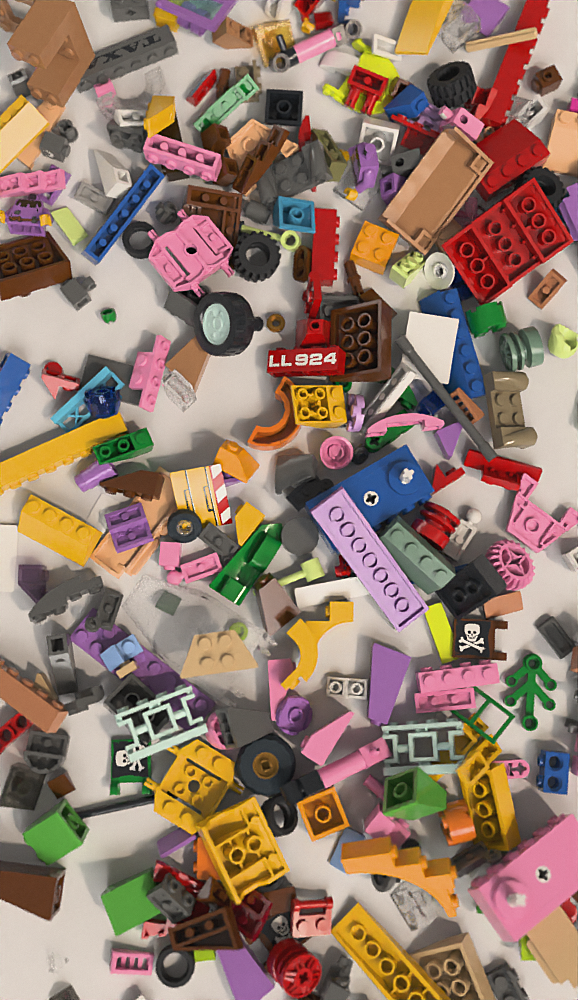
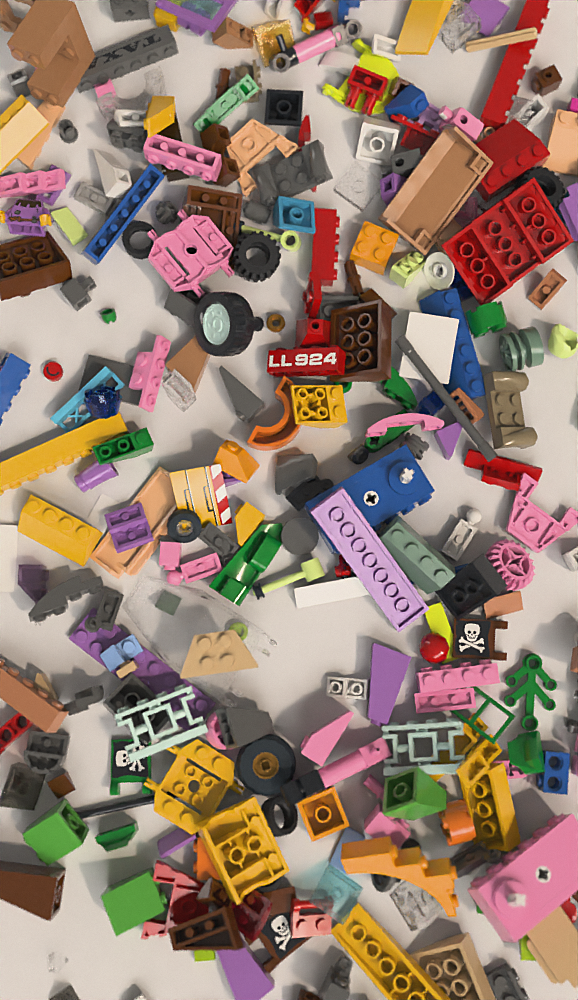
(54, 146): dark grey brick -> none
(54, 380): slope -> none
(62, 663): dark grey slope -> none
(117, 837): none -> green slope
(122, 969): bright pink slope -> none
(139, 483): reddish brown slope -> none
(169, 981): black tyre -> none
(172, 899): dark grey bracket -> none
(202, 88): red slope -> none
(244, 401): none -> dark grey slope
(257, 165): reddish brown slope -> none
(274, 604): slope -> none
(278, 671): bright pink slope -> none
(293, 715): medium lavender tile -> none
(294, 967): red wheel -> none
(302, 263): reddish brown plate -> none
(307, 644): yellow arch -> none
(333, 156): olive slope -> none
(336, 452): bright pink helmet -> none
(336, 894): none -> clear light blue plate
(337, 613): yellow arch -> none
(353, 413): lavender plate -> none
(364, 167): medium lavender torso -> none
(388, 395): white brick -> none
(415, 445): none -> dark grey wheel
(434, 648): none -> red hair
(435, 524): red wheel -> none
(439, 480): red slope -> none
(452, 84): black tyre -> none
(480, 101): red slope -> none
(527, 752): none -> green slope
(556, 637): dark grey tile -> none

